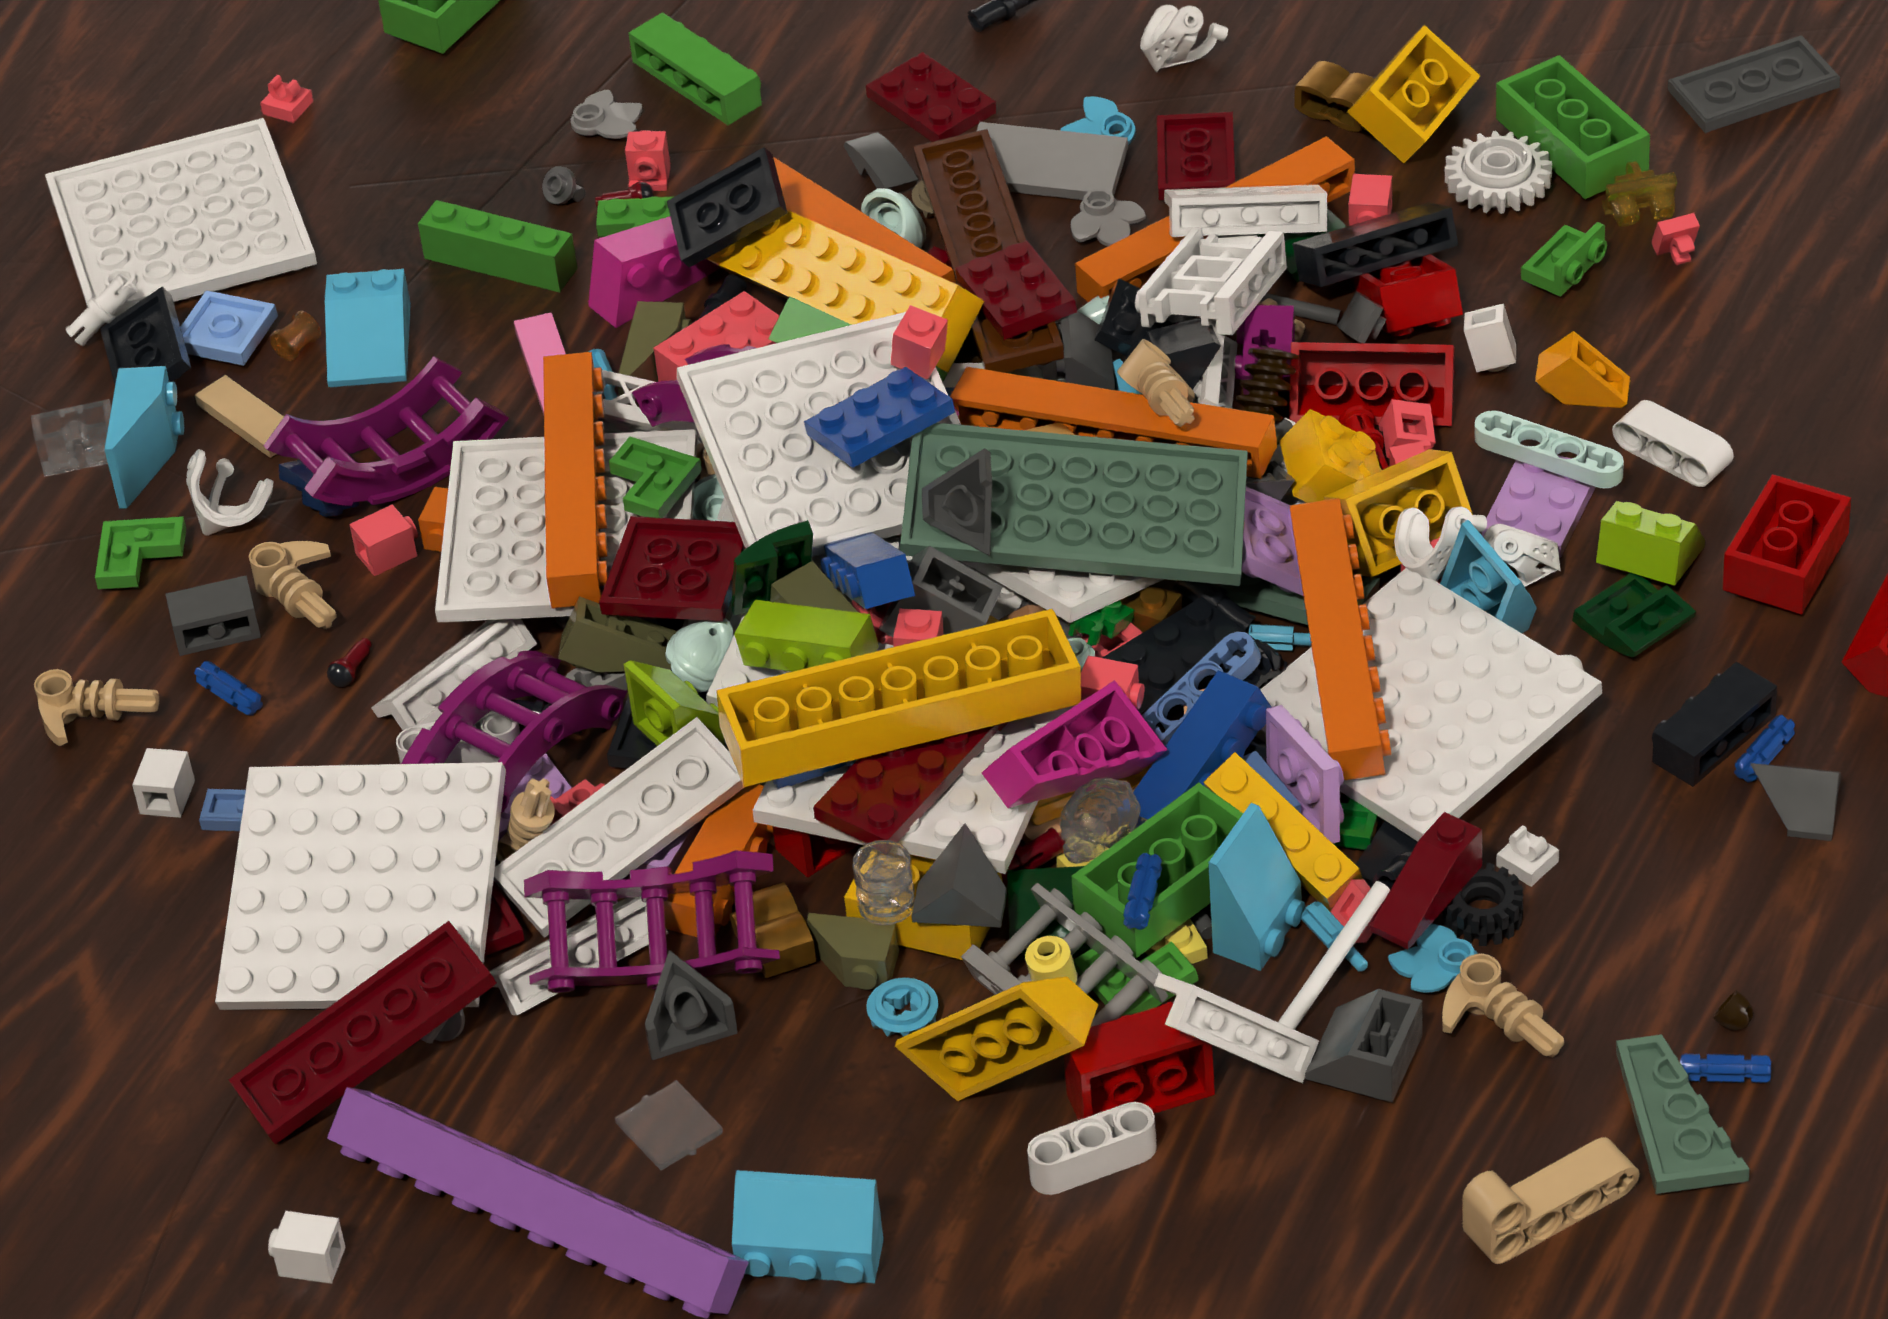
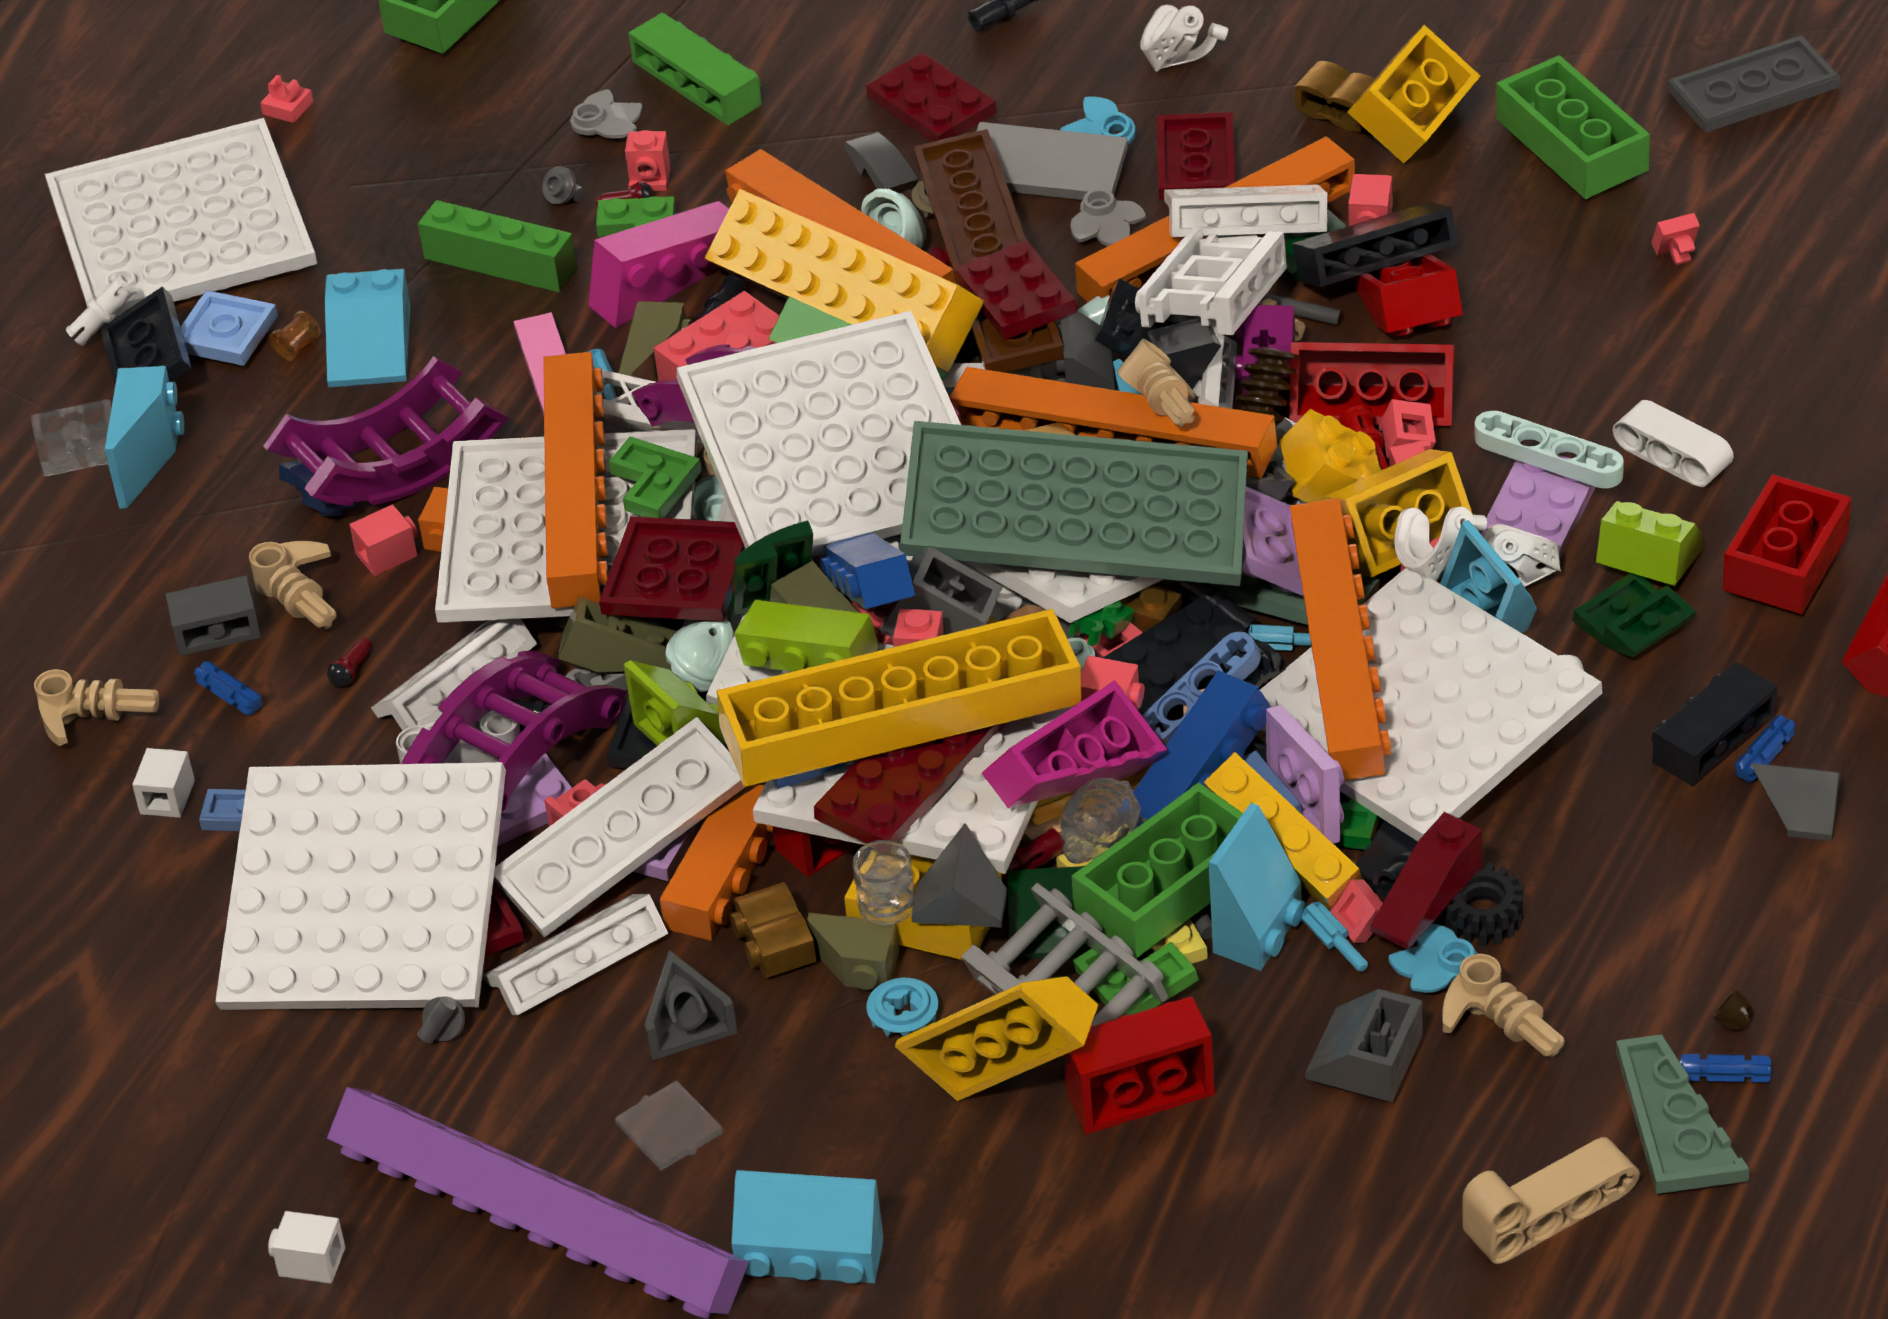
(129, 541): bright green plate -> none
(219, 517): white helmet -> none
(240, 411): tan tile -> none
(362, 1032): dark red plate -> none
(529, 817): tan piece -> none
(653, 887): magenta fence -> none
(727, 207): black plate -> none
(879, 416): blue plate -> none
(919, 341): coral brick -> none
(962, 502): dark grey slope -> none
(1050, 958): light yellow brick -> none
(1092, 1148): white beam -> none
(1142, 891): blue axle -> none
(1238, 1029): white fence -> none
(1335, 955): white piece -> none
(1362, 318): dark grey slope -> none
(1490, 338): white brick -> none
(1498, 172): white gear -> none
(1527, 856): white tile -> none
(1565, 258): bright green bracket -> none
(1581, 374): light orange slope -> none
(1640, 190): clear yellow hips -> none

